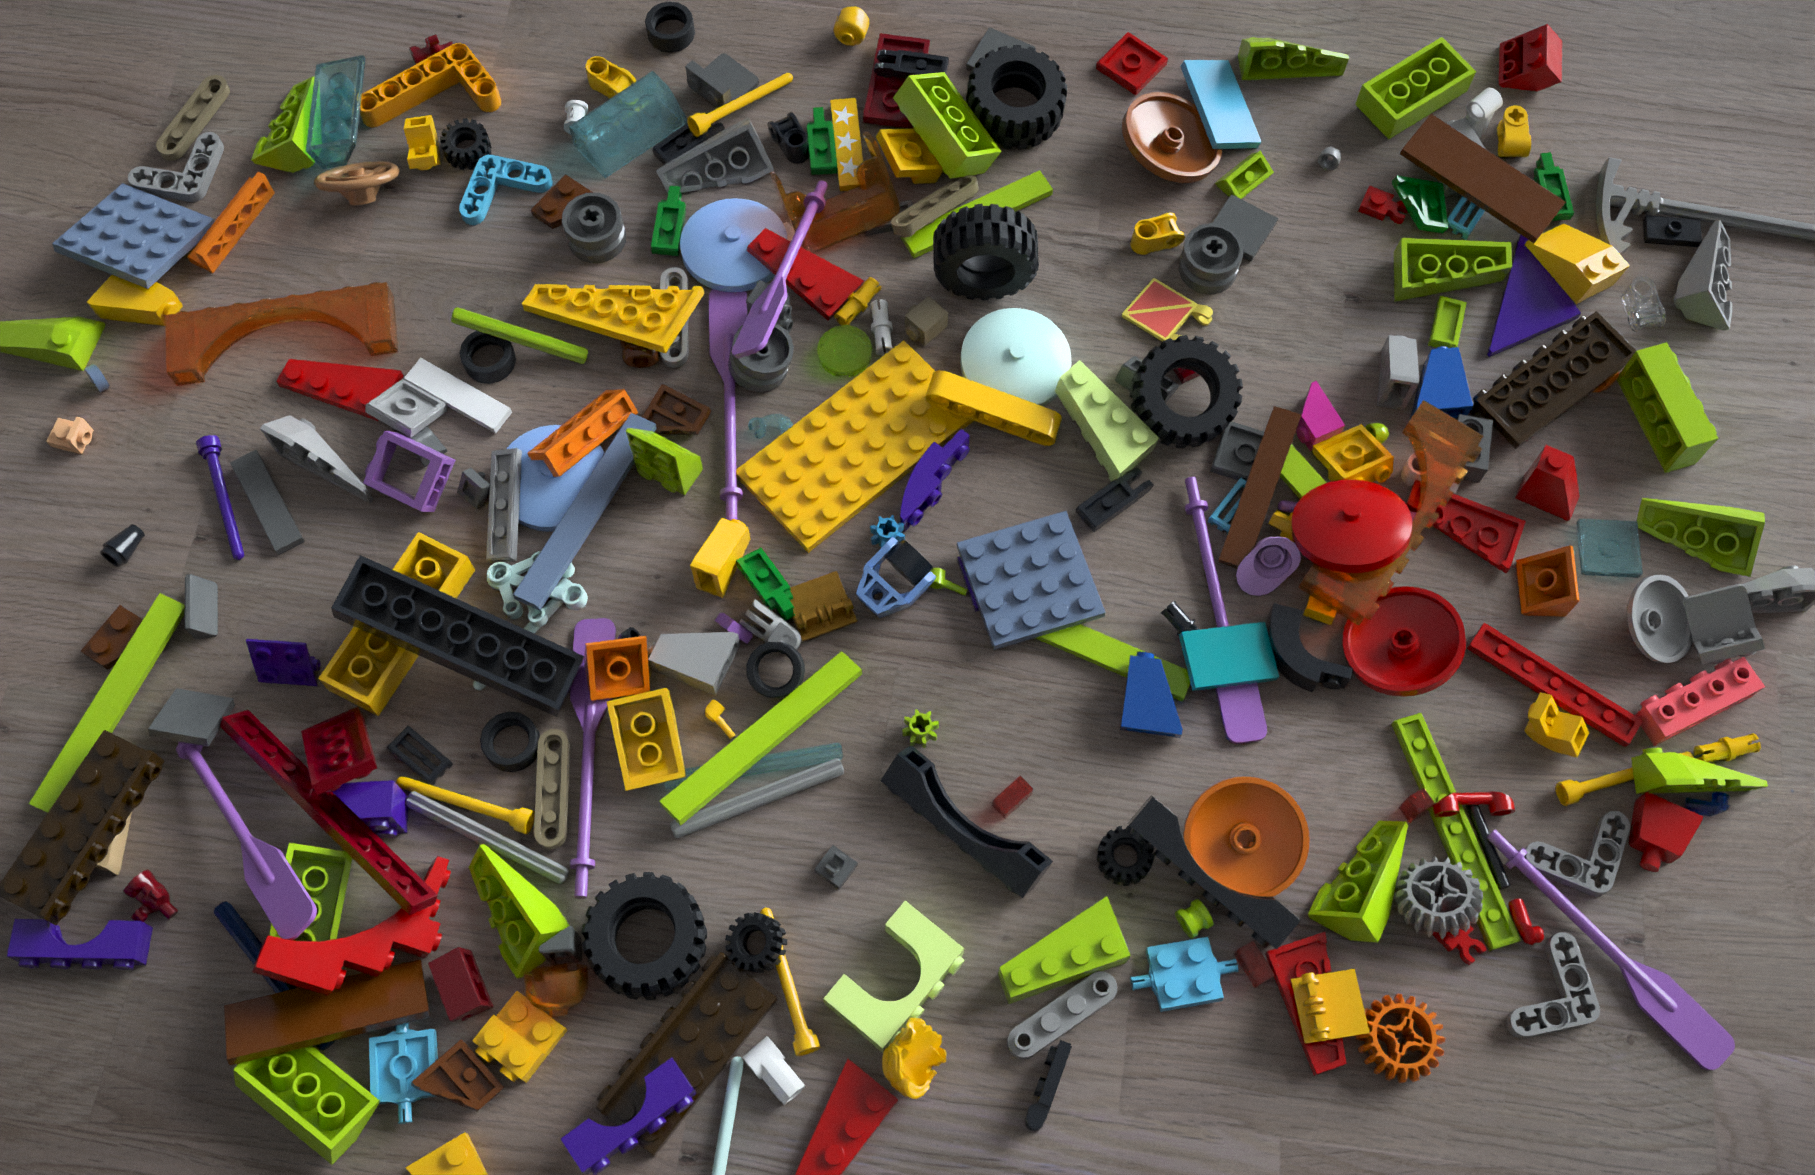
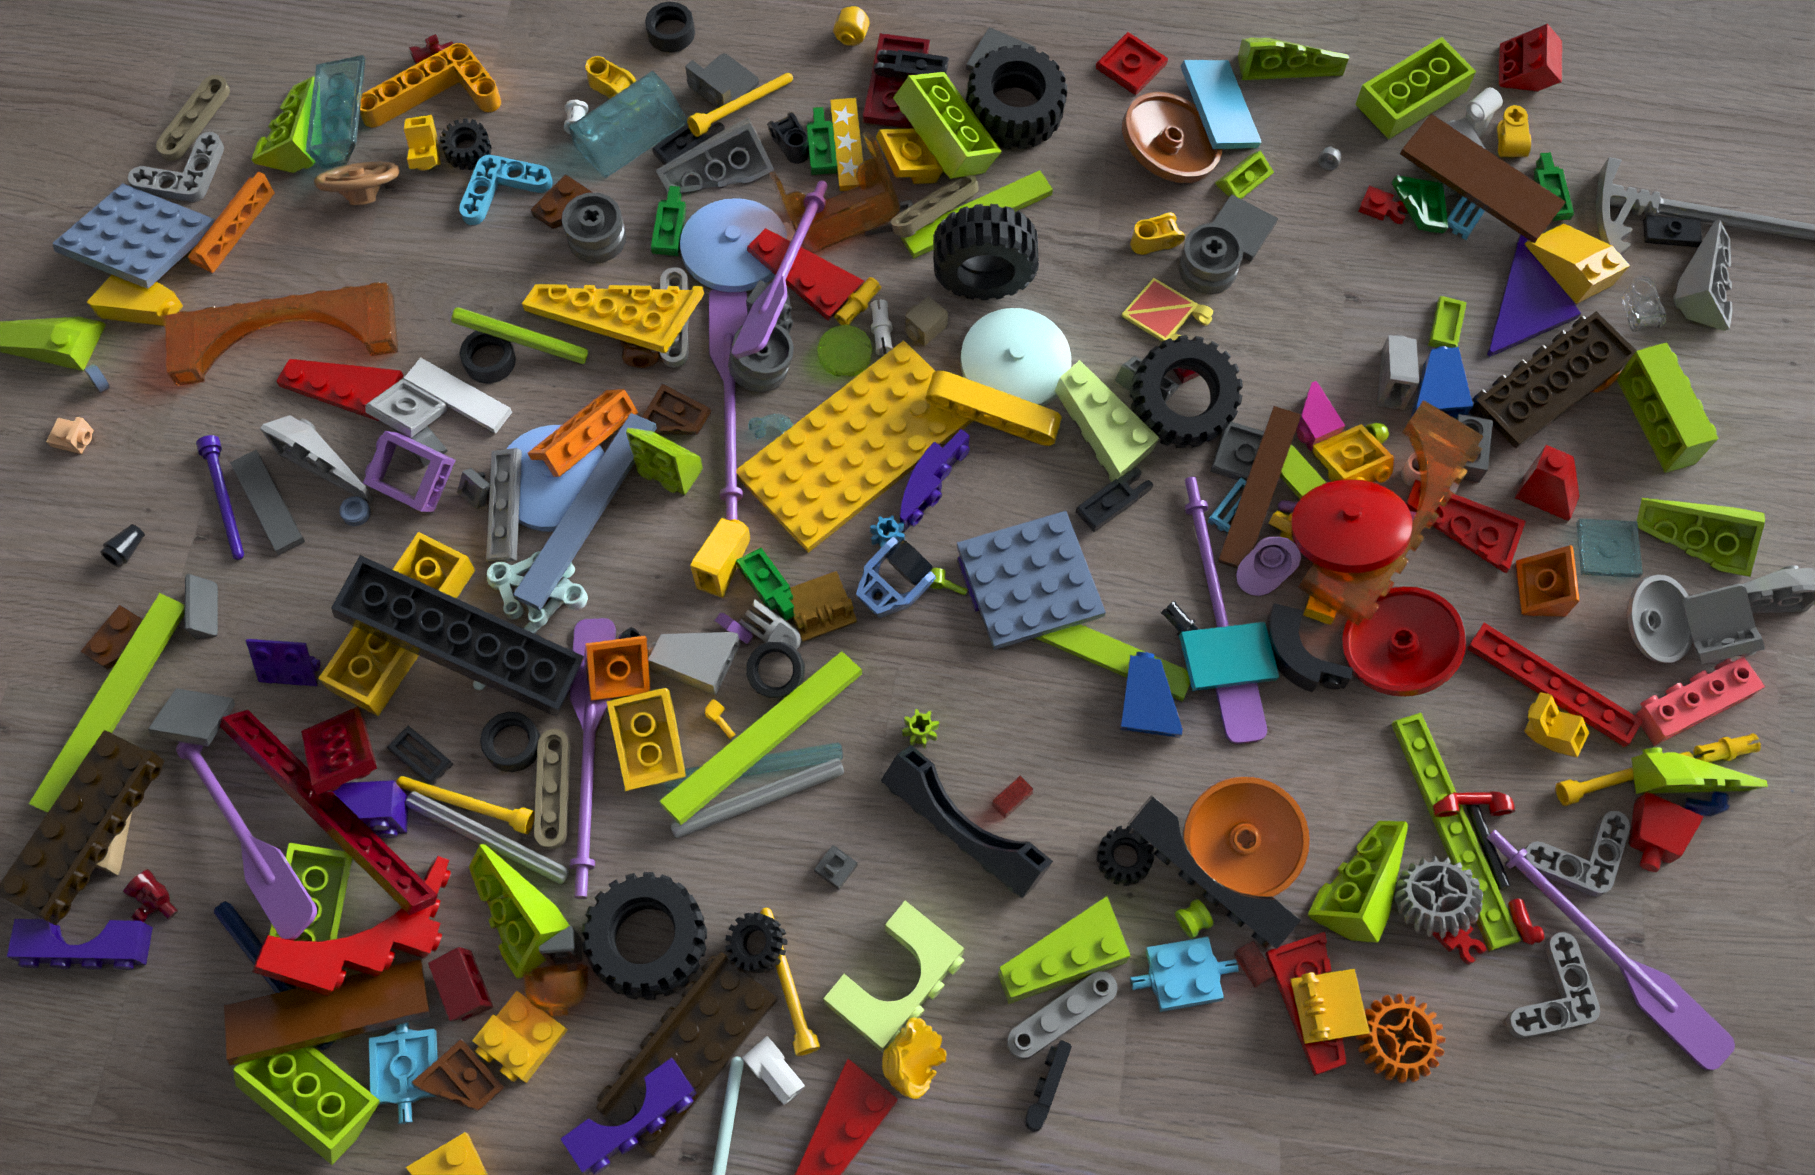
(355, 511): none -> sand blue tile
(1416, 805): clear red piece -> none
(1442, 266): lime wedge -> none

